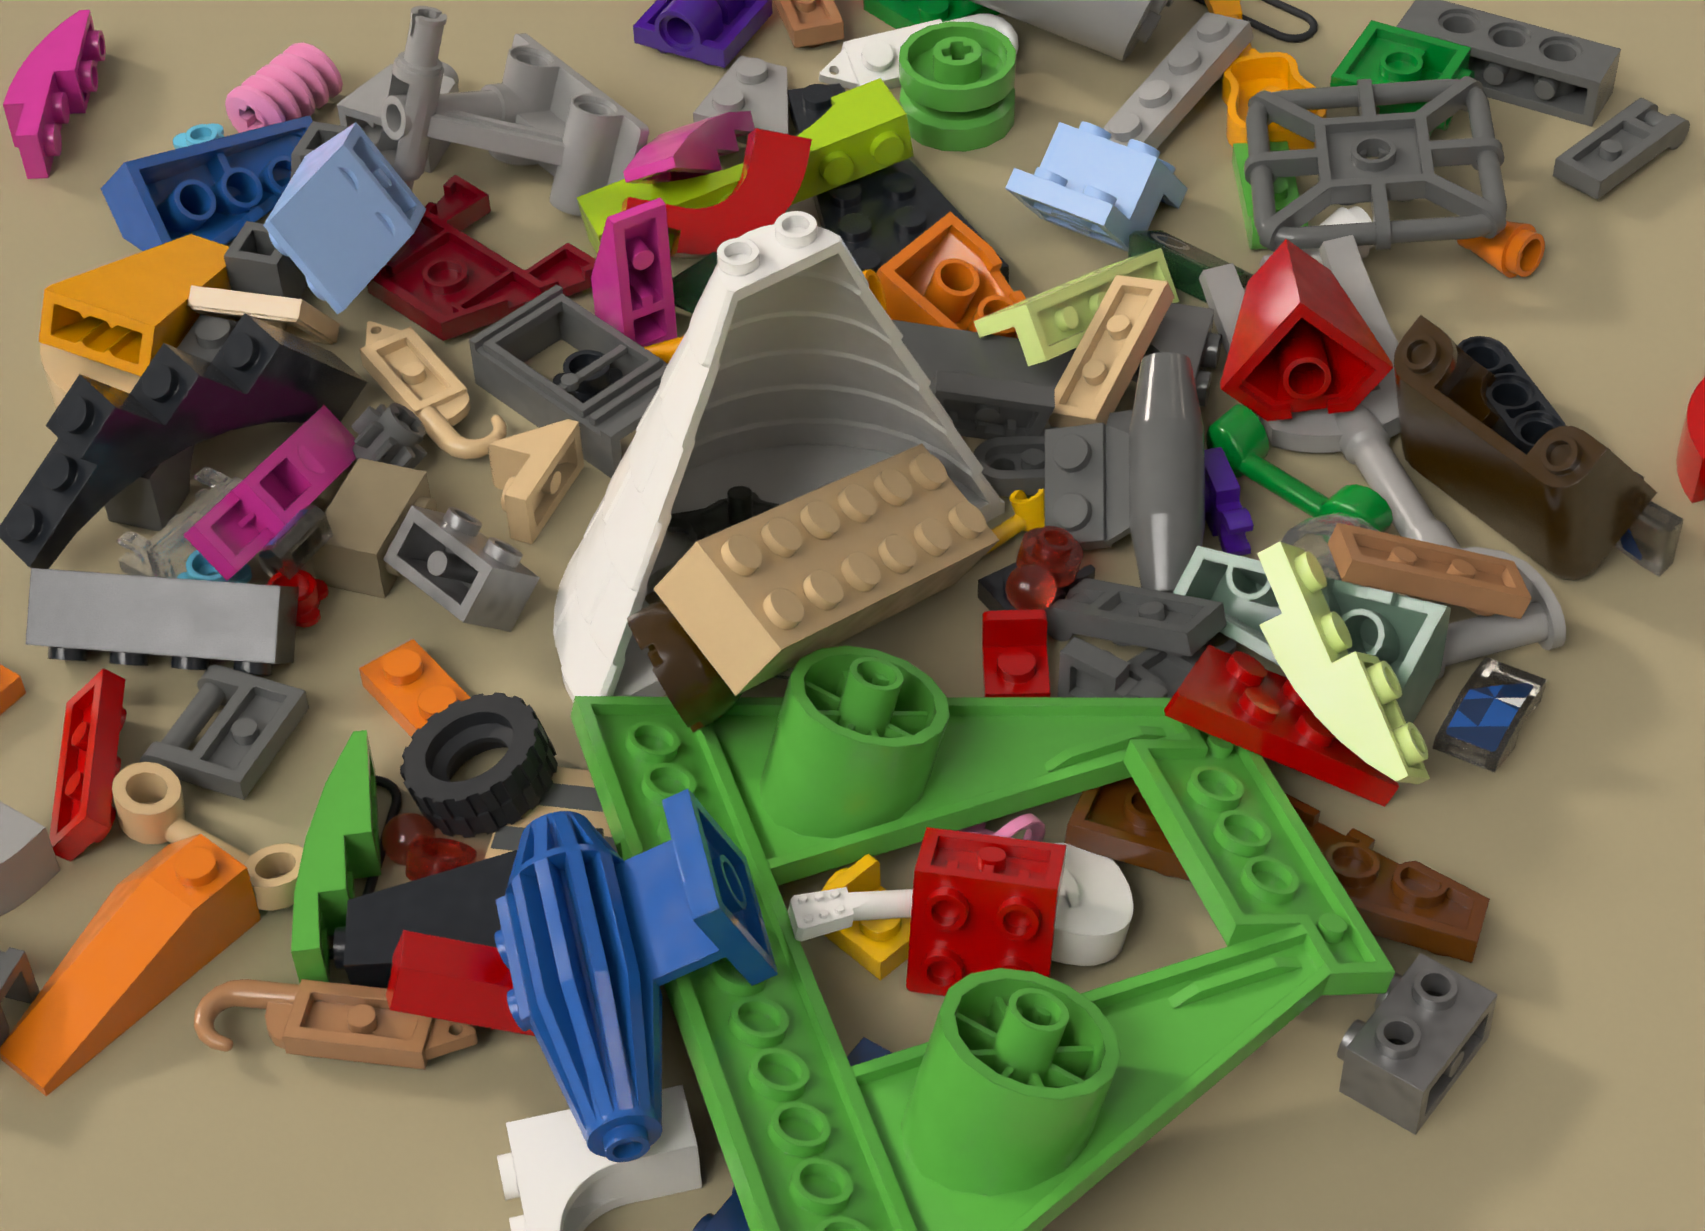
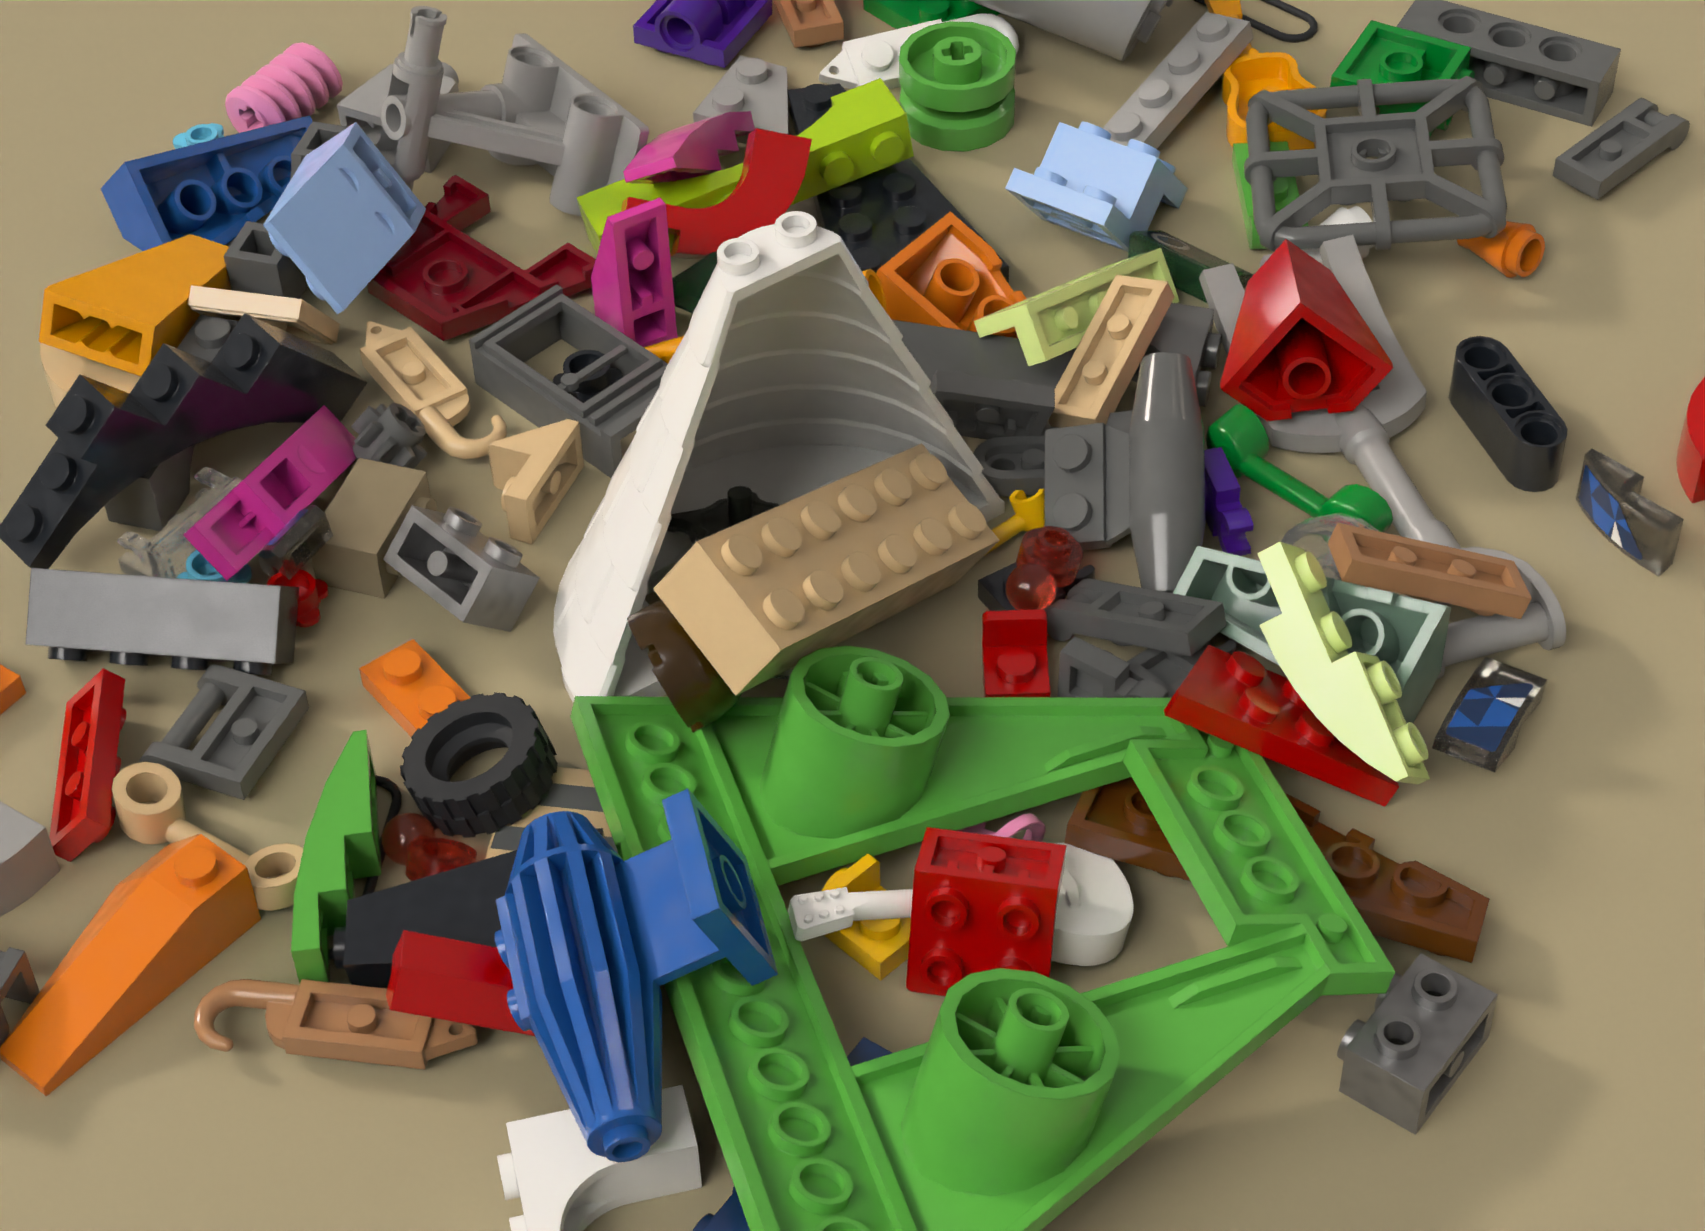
(52, 86): dark pink slope -> none
(1555, 504): dark brown windscreen -> none

